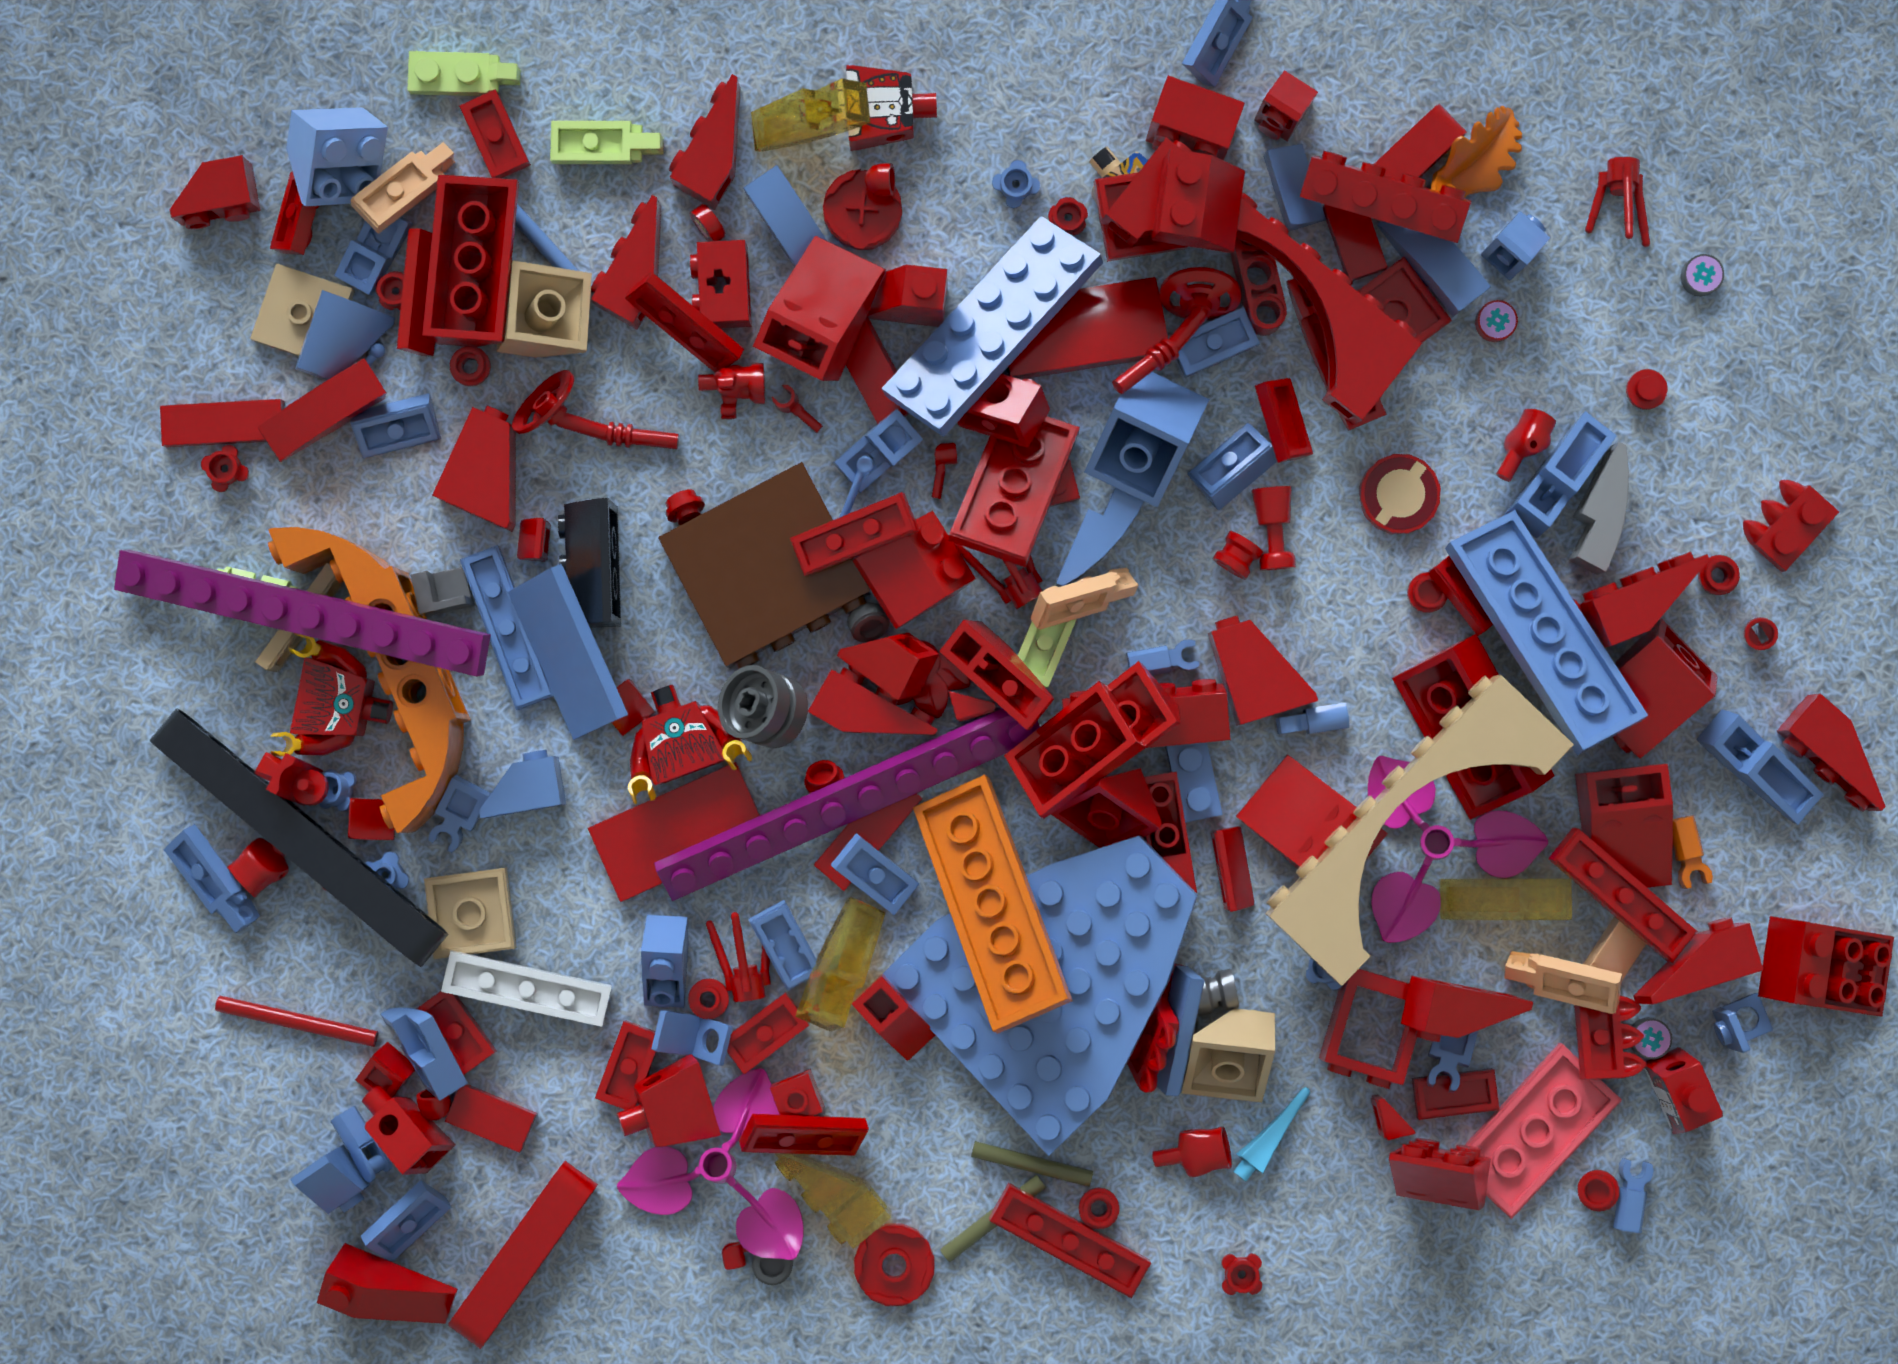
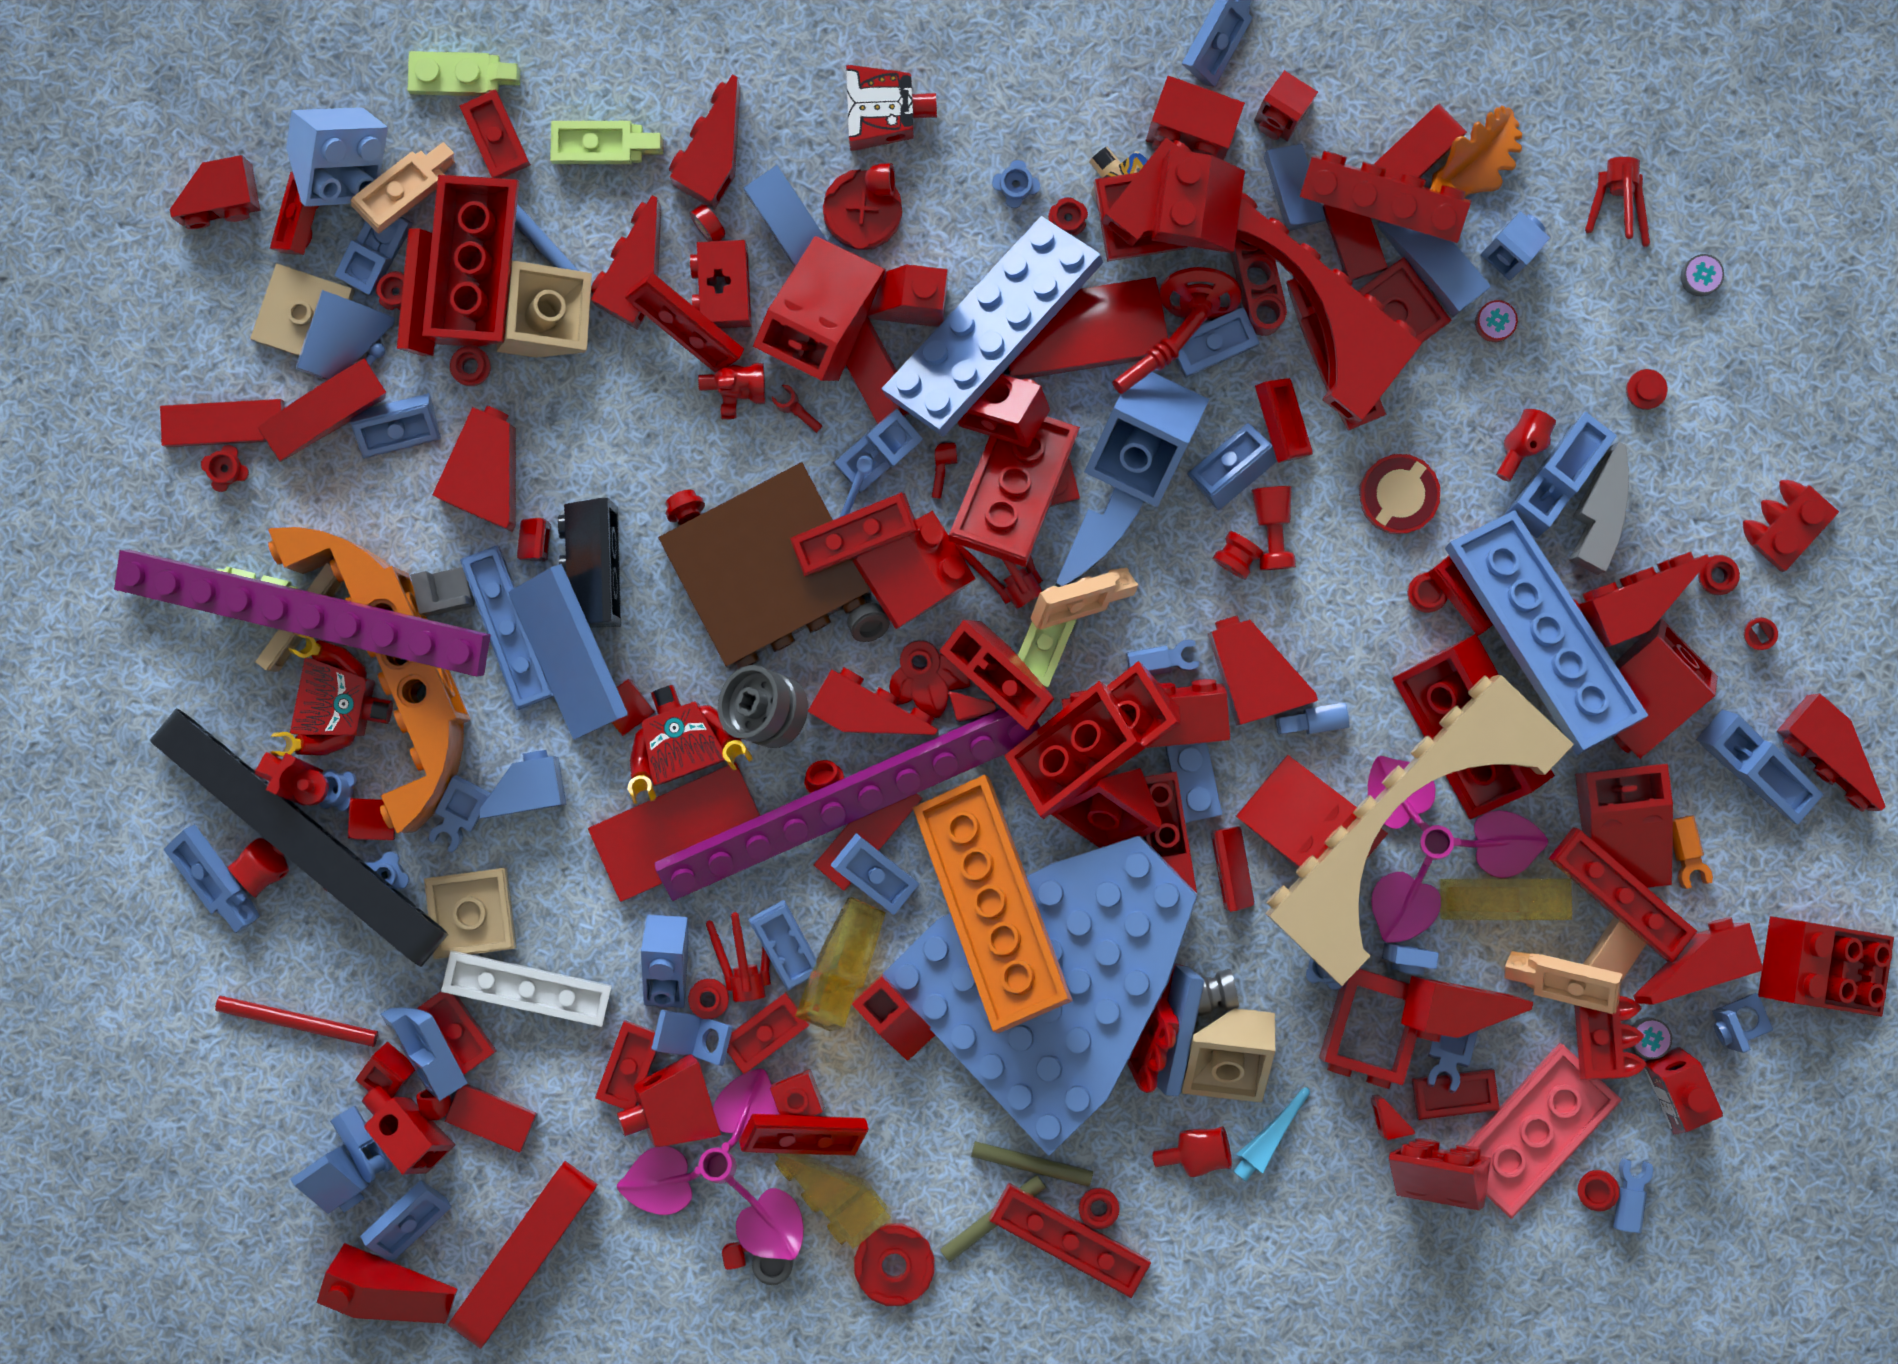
(549, 407): red dish -> none
(811, 115): clear yellow slope -> none
(893, 663): red slope -> none
(1250, 1283): red plate -> none
(1409, 958): none -> medium blue plate

